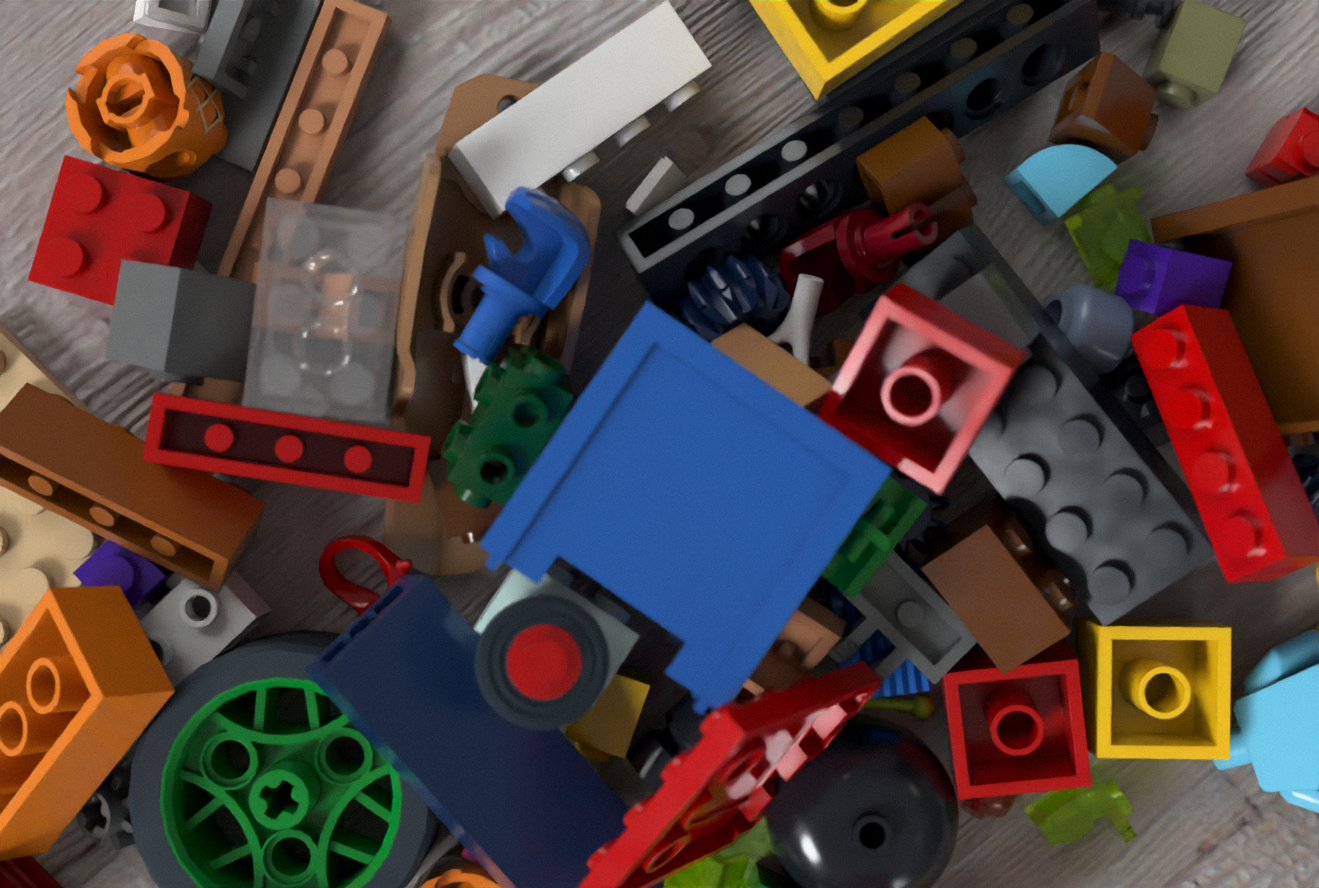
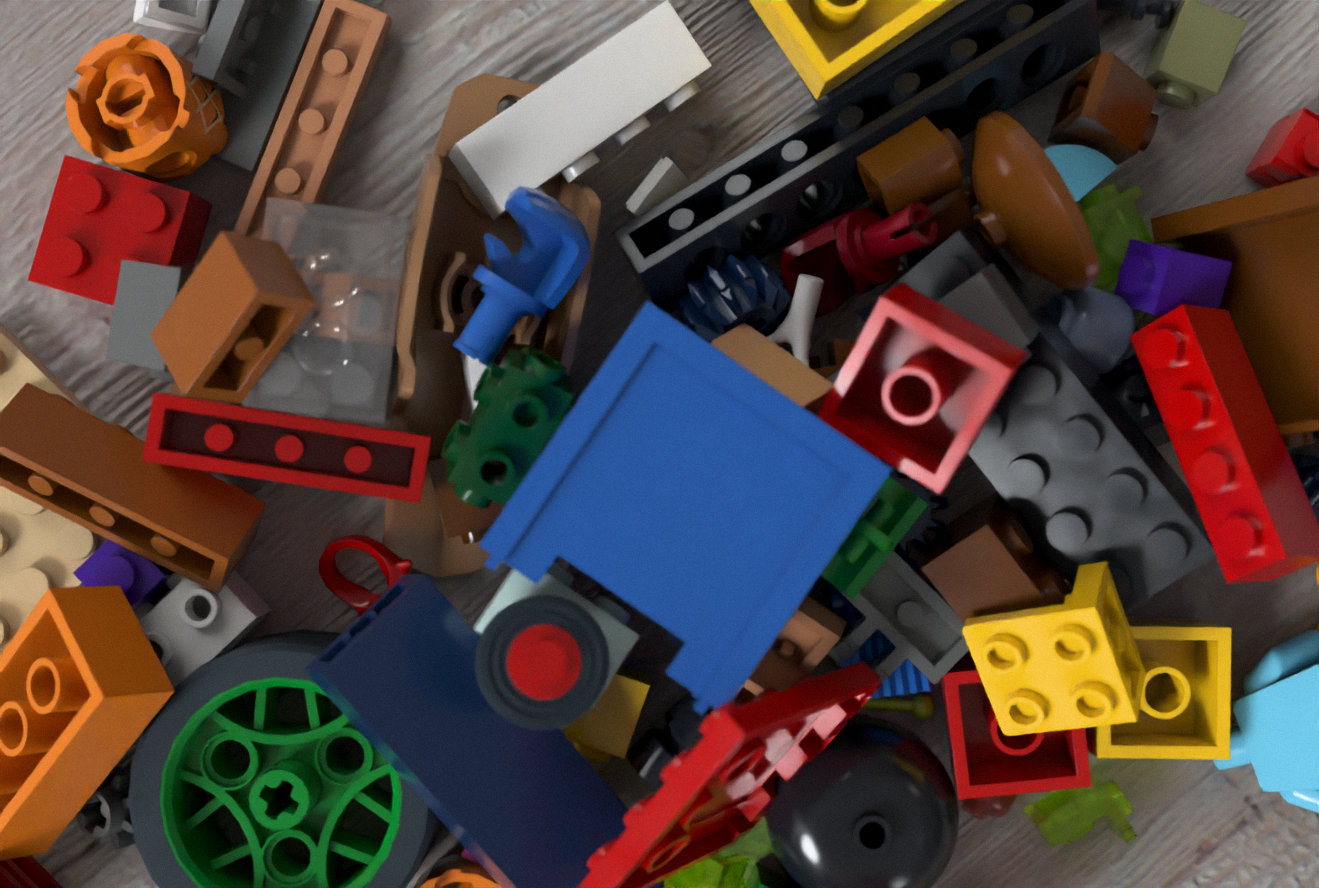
(232, 317): none -> dark orange brick
(1029, 205): none -> reddish brown dish
(1062, 661): none -> yellow bracket

